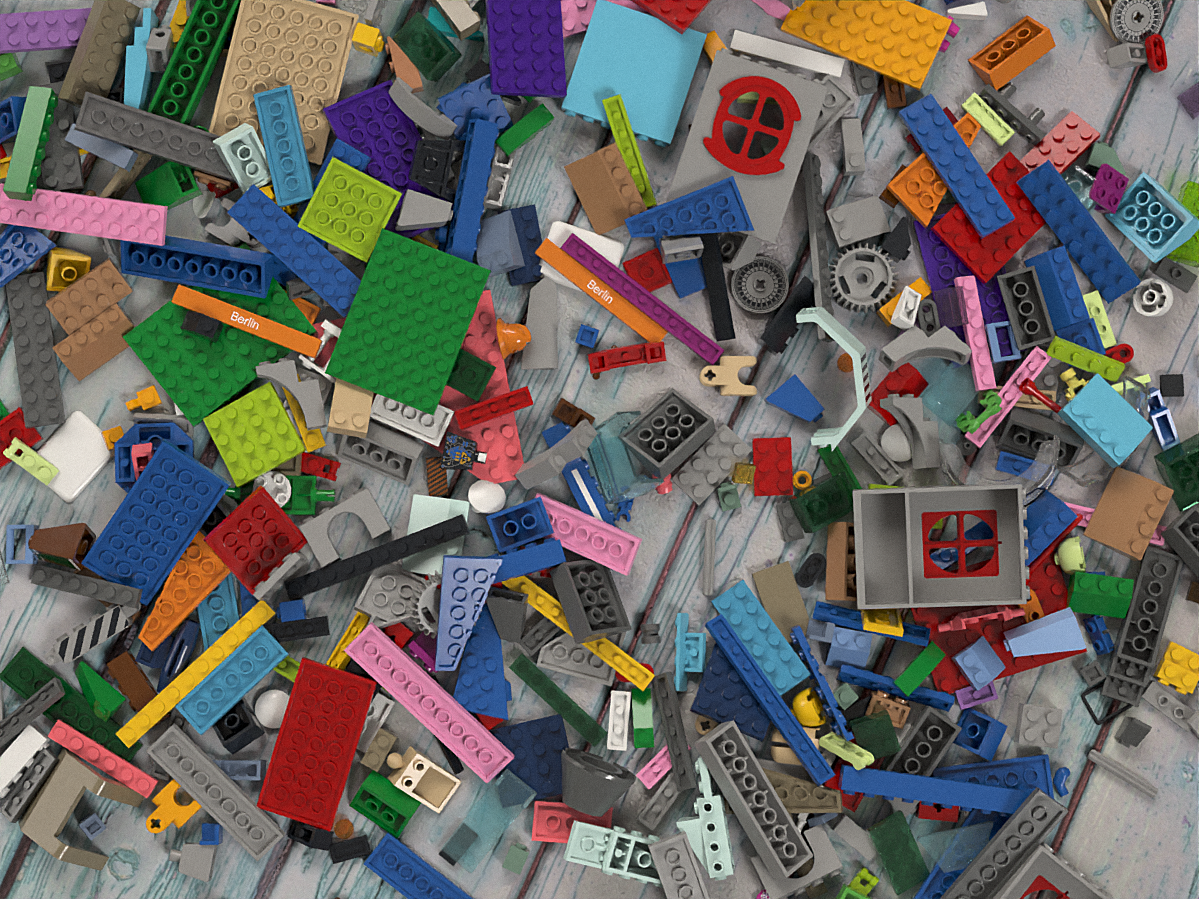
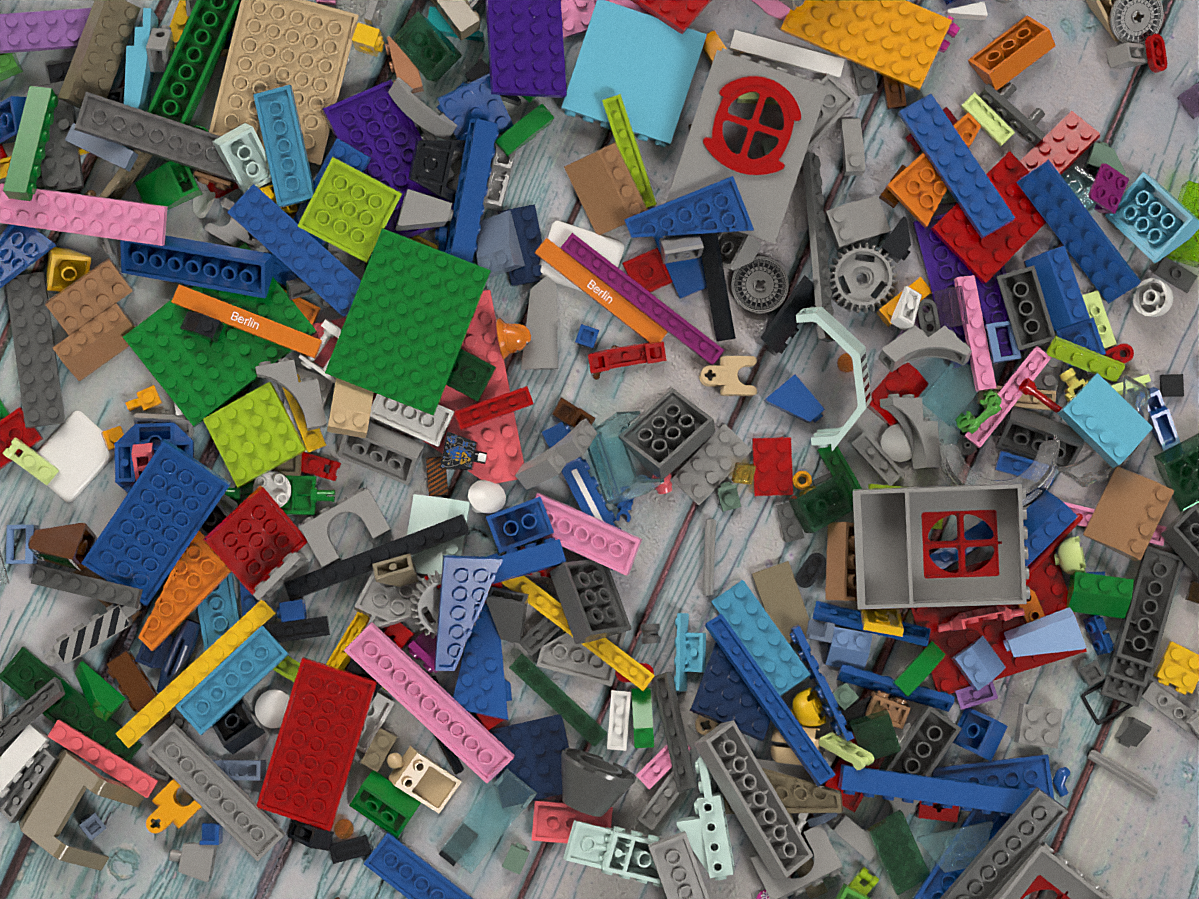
(396, 571): none -> dark tan slope

